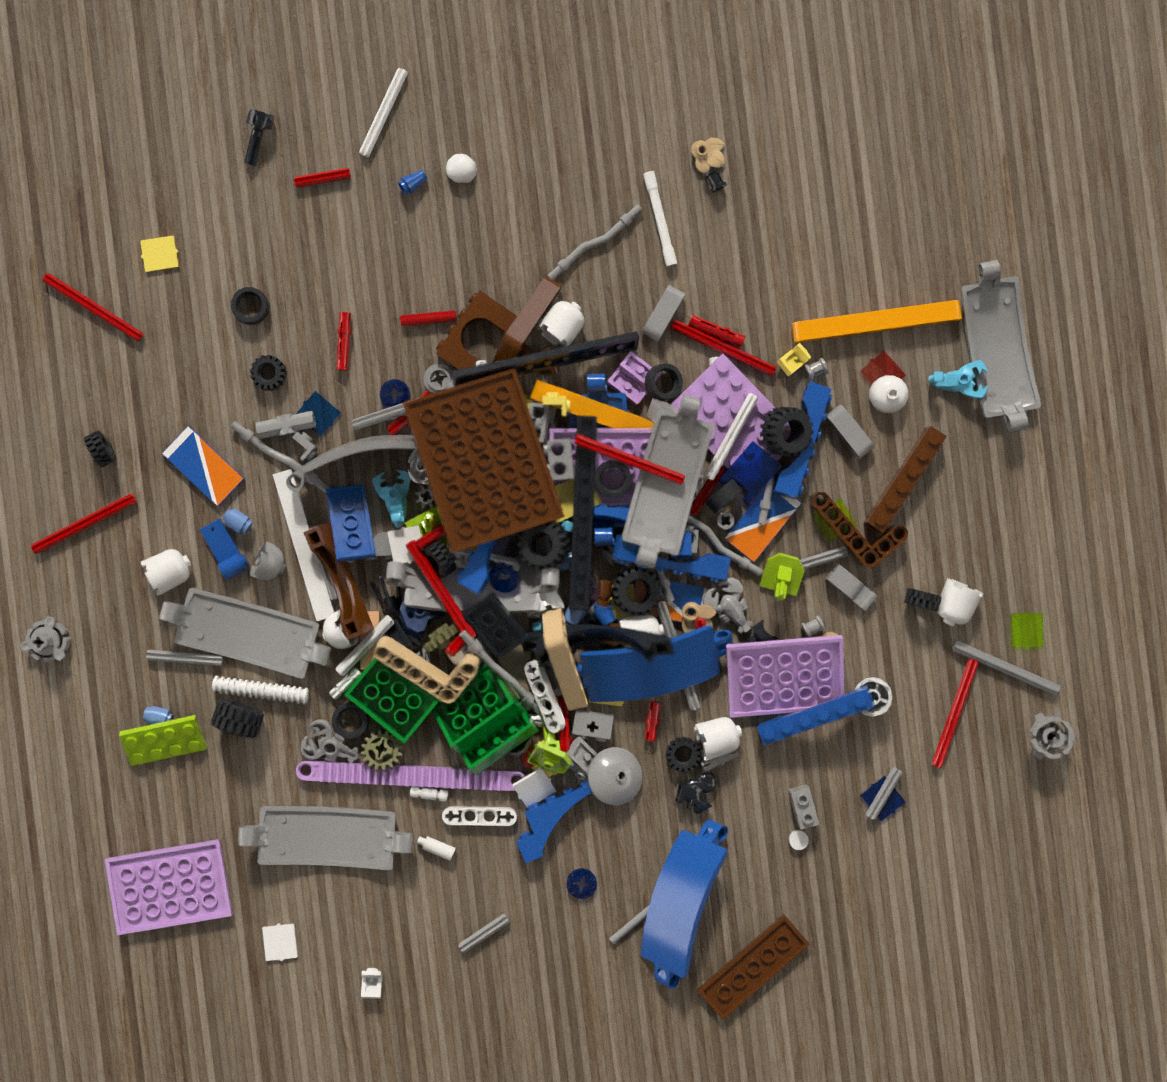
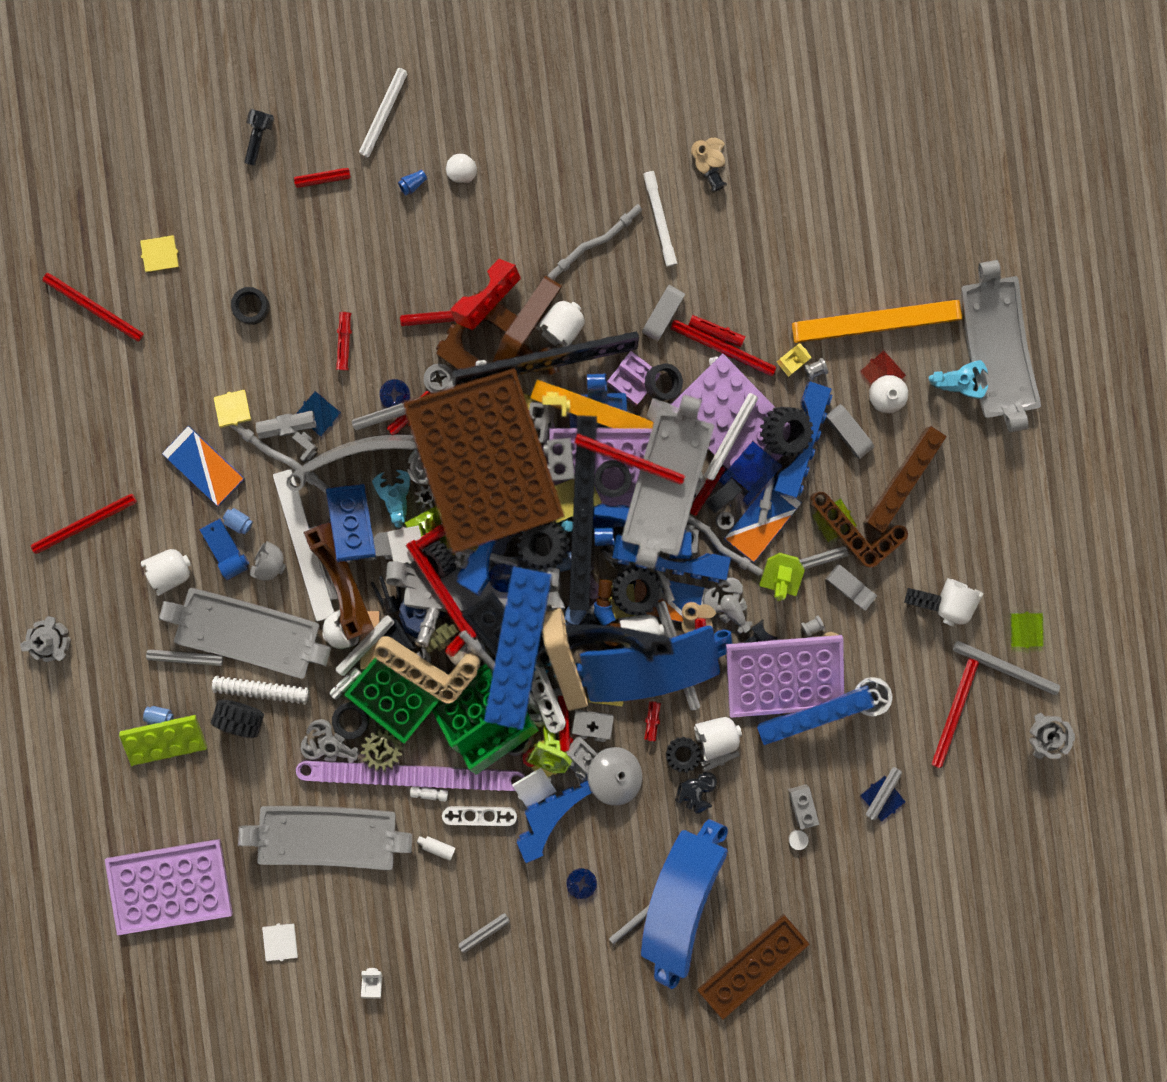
(100, 448): black tyre -> none
(232, 408): none -> light yellow piece
(279, 376): black tyre -> none
(427, 627): none -> light grey pin
(473, 309): none -> red arch
(518, 647): none -> blue plate

